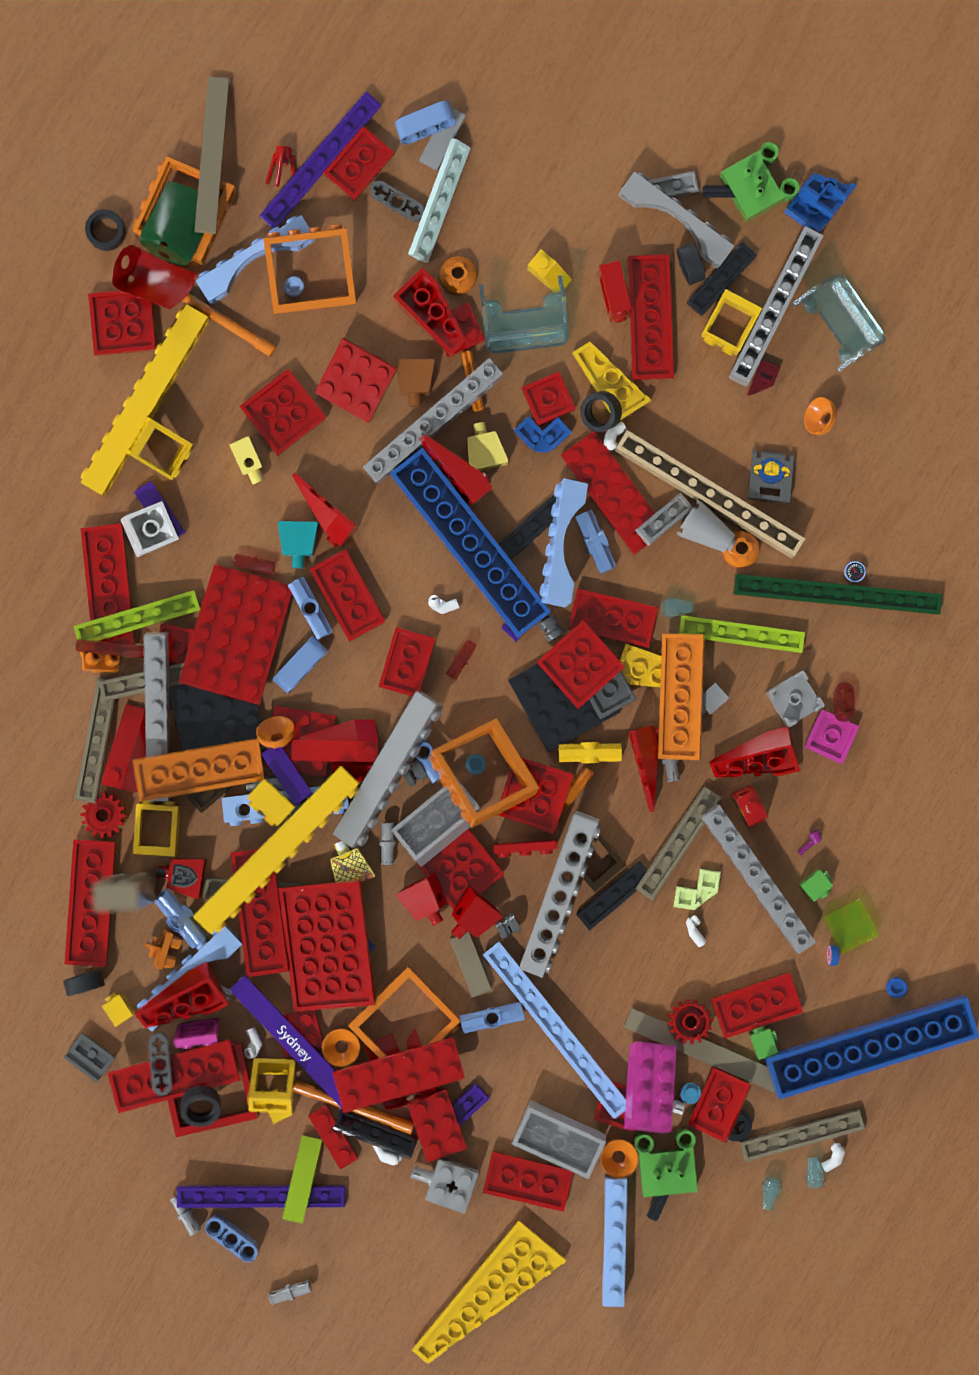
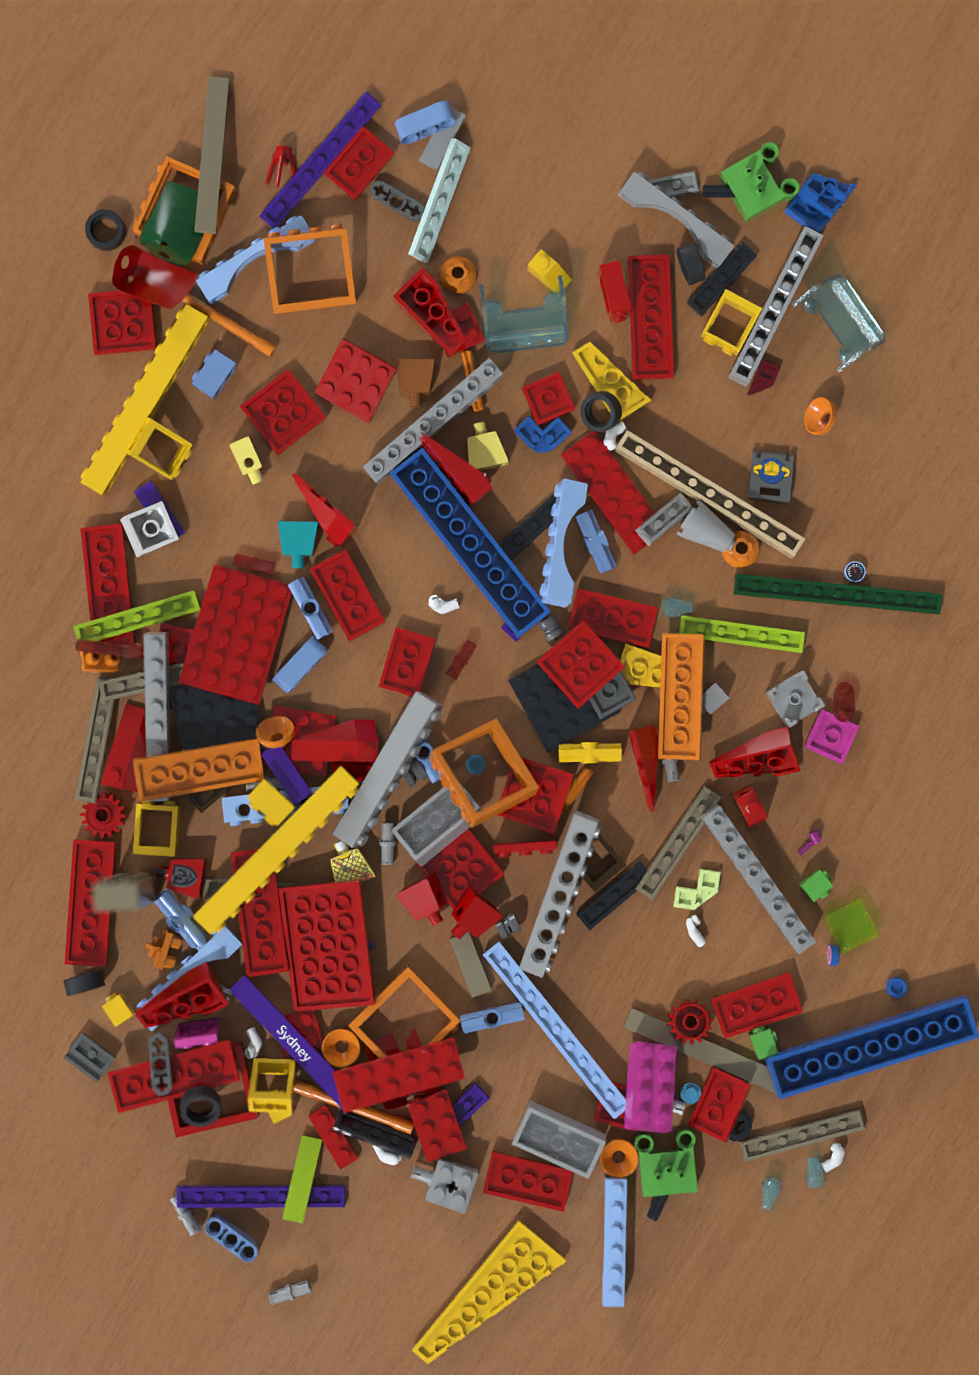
(214, 374): none -> medium blue brick
(294, 286): light blue tile -> none

